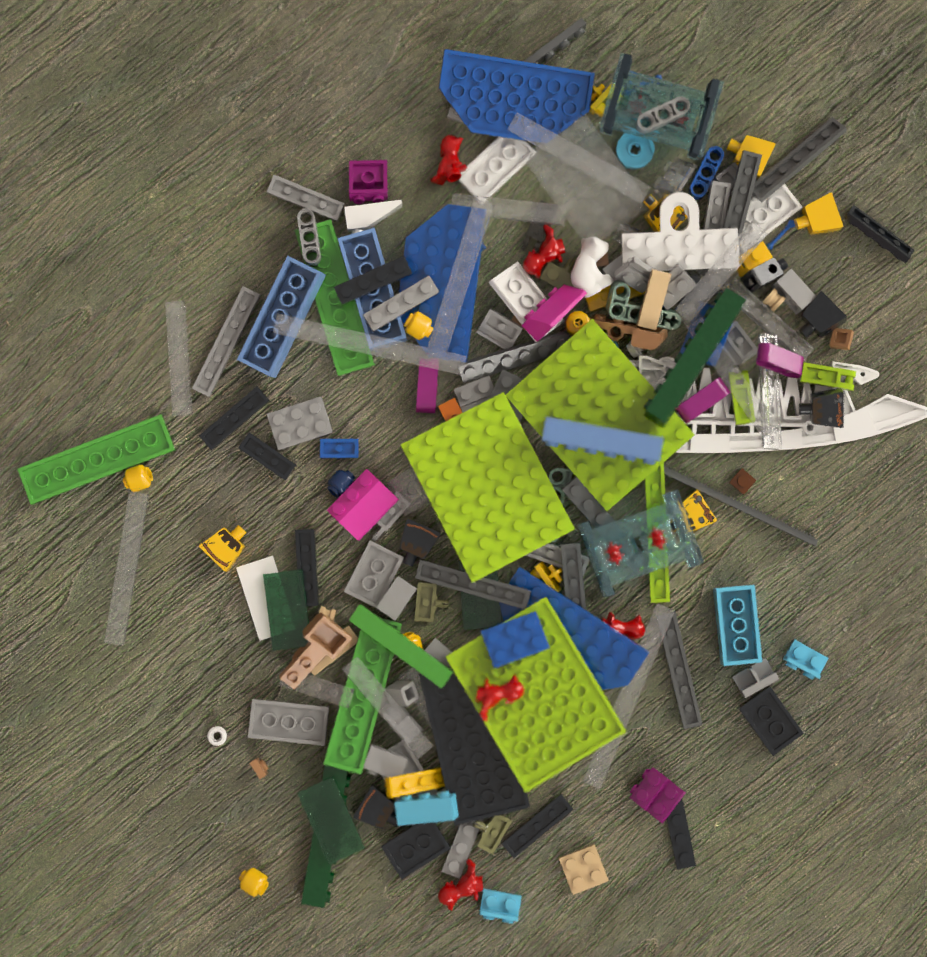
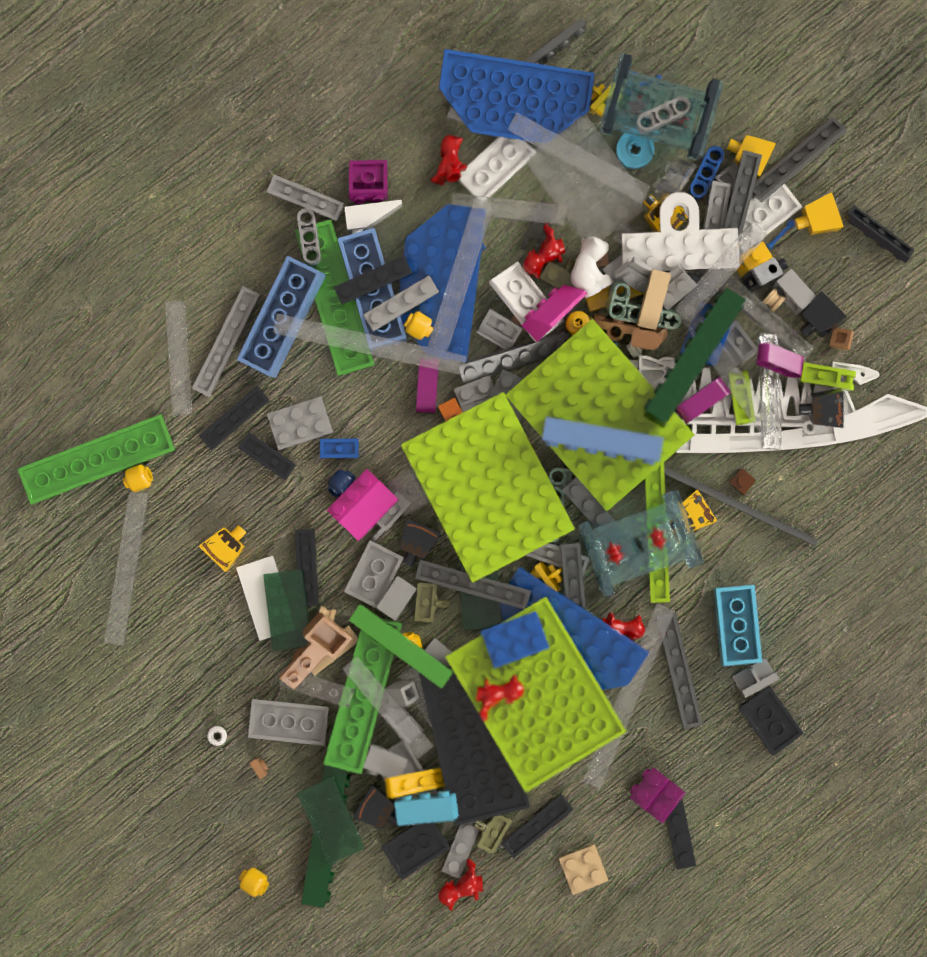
(500, 905): medium azure bracket -> none
(806, 659): medium azure bracket -> none

